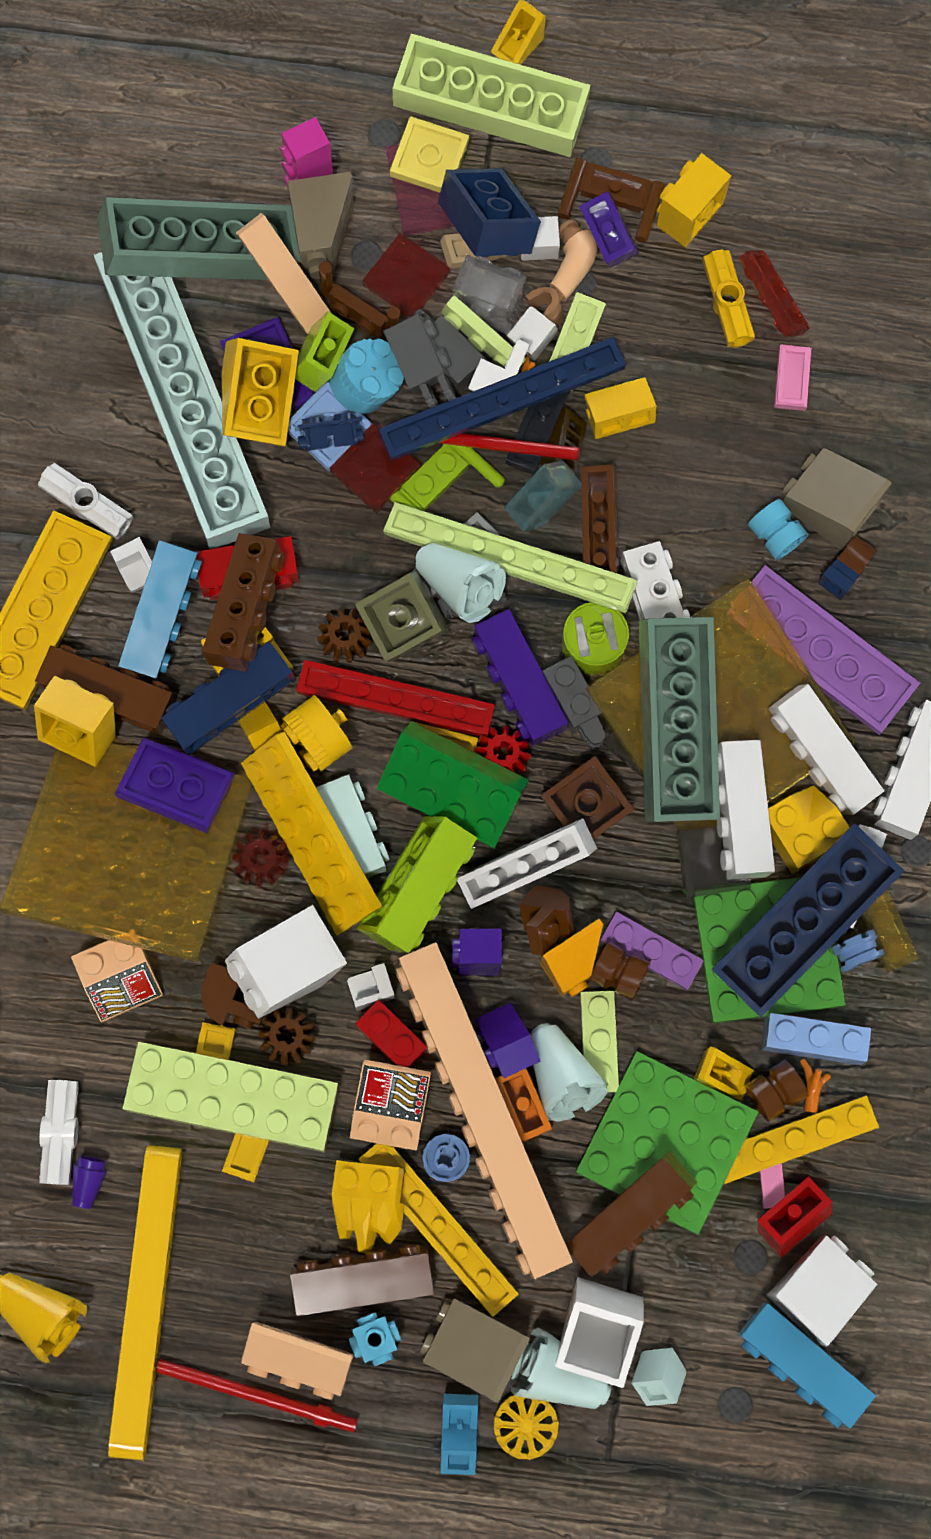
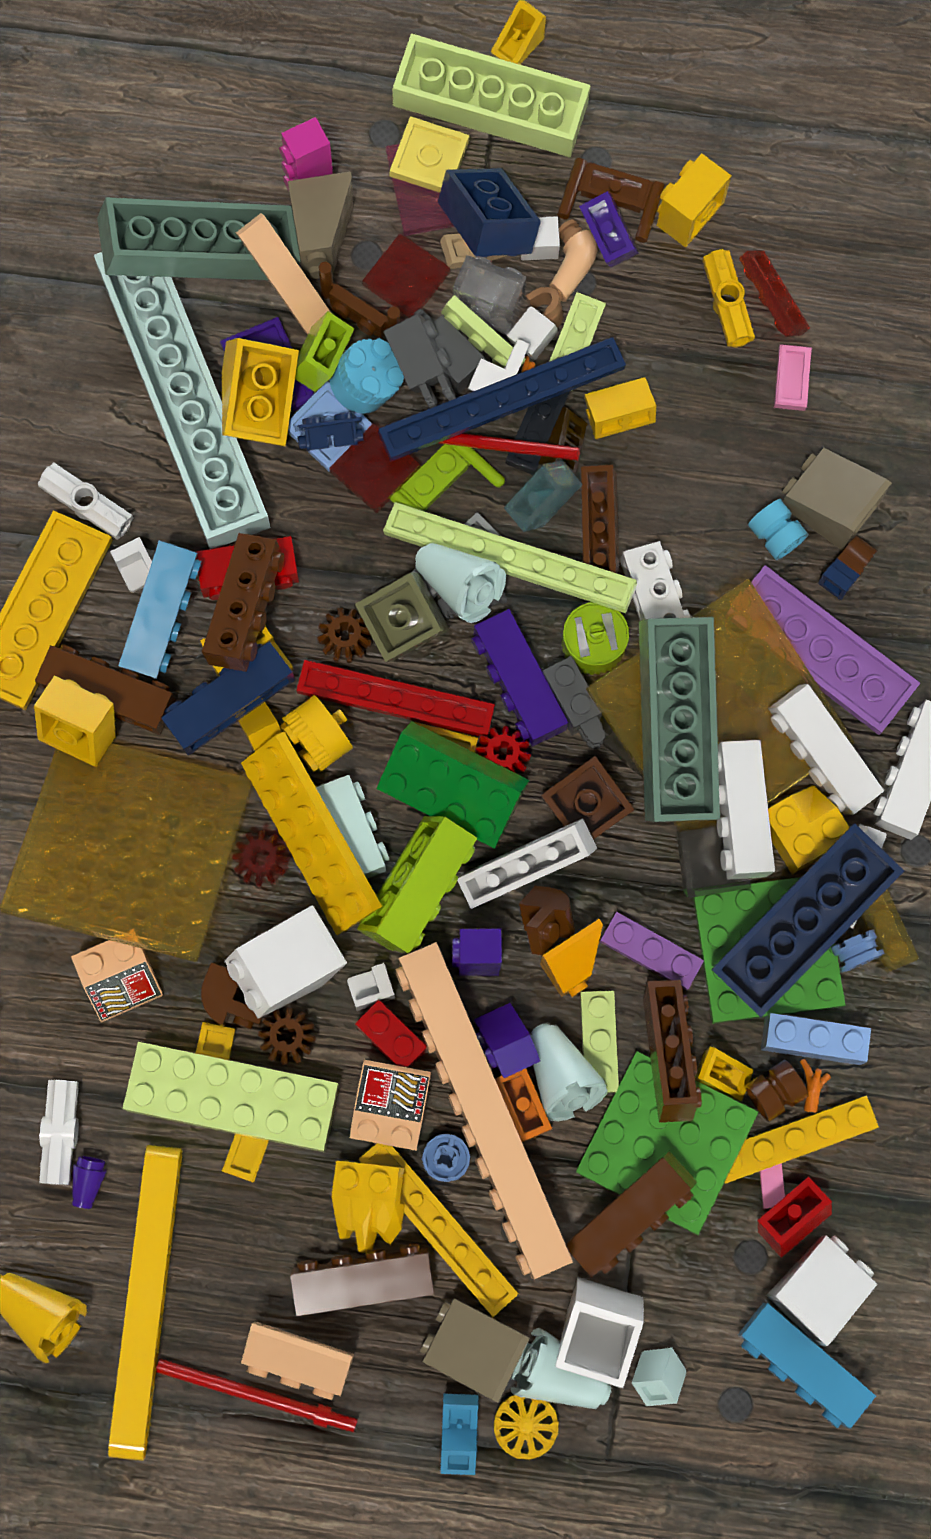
(175, 785): dark purple tile -> none
(388, 1333): medium azure brick -> none
(620, 971): reddish brown wheel -> none
(670, 1051): none -> reddish brown brick

